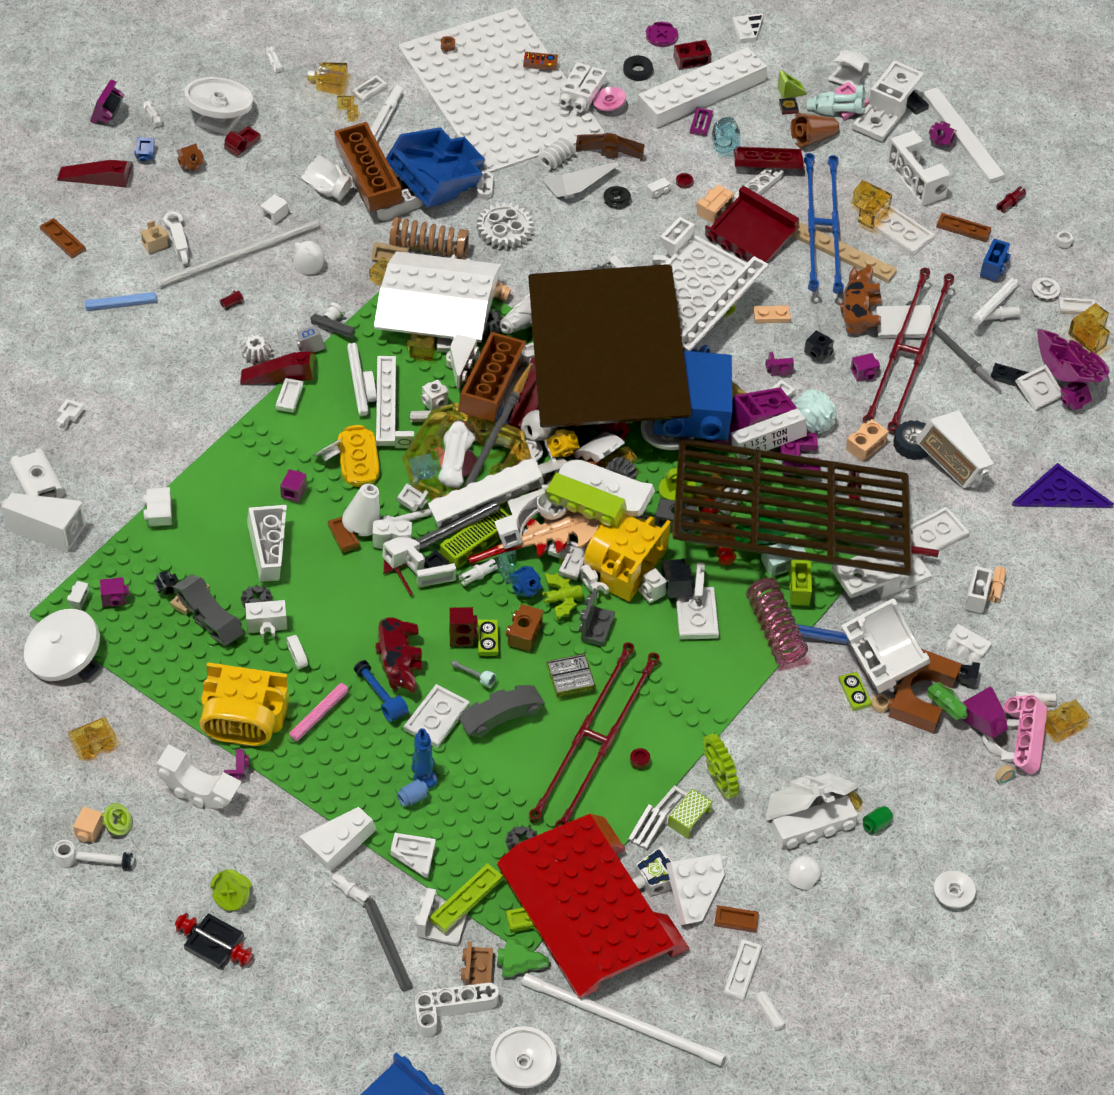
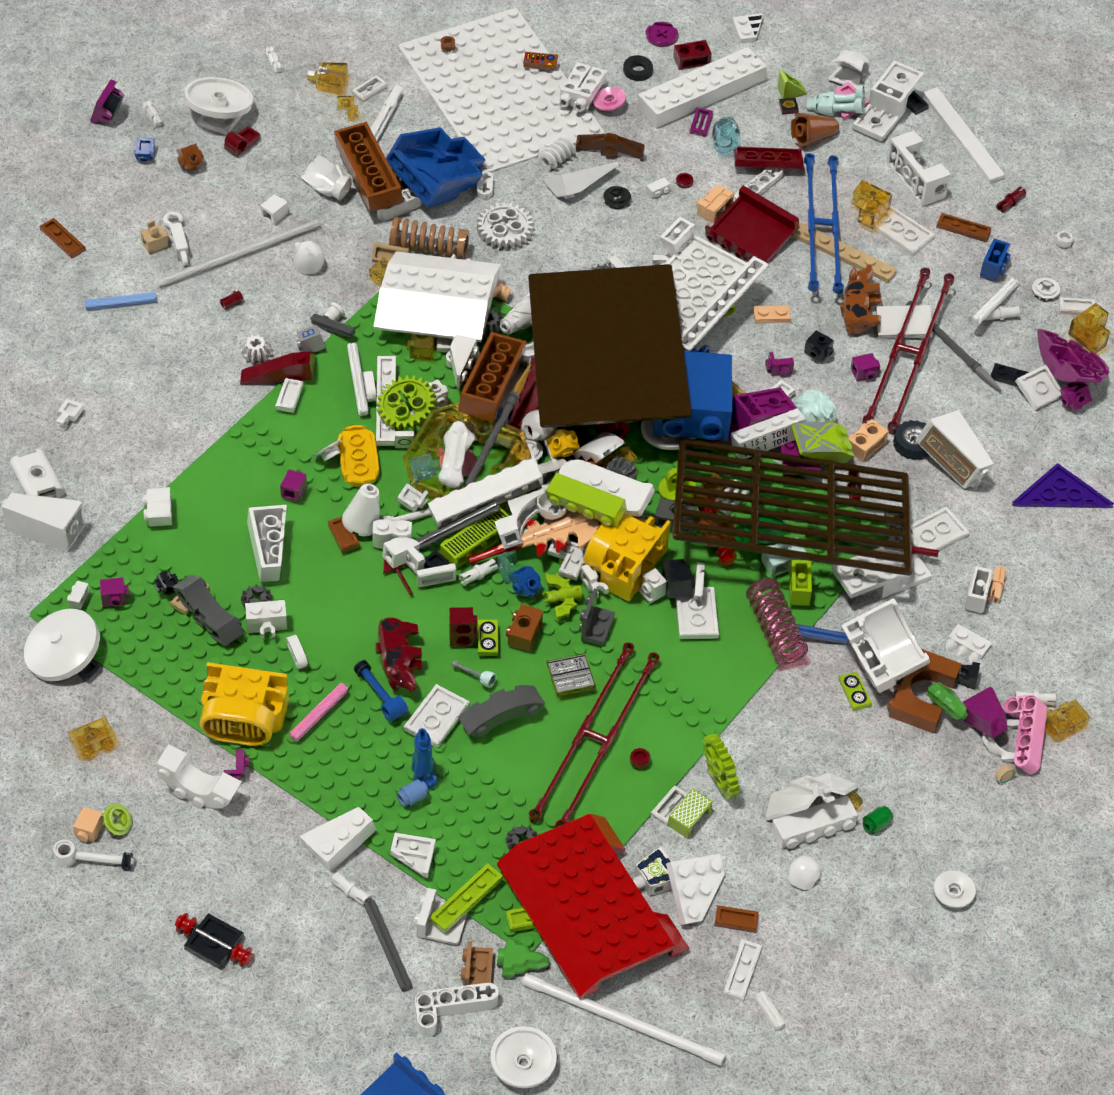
(99, 173): dark red wedge -> none
(230, 889): lime tile -> none
(391, 411): none -> lime gear
(649, 809): white tile -> none
(823, 441): none -> lime slope
(880, 703): tan tile -> none
(948, 133): magenta brick -> none

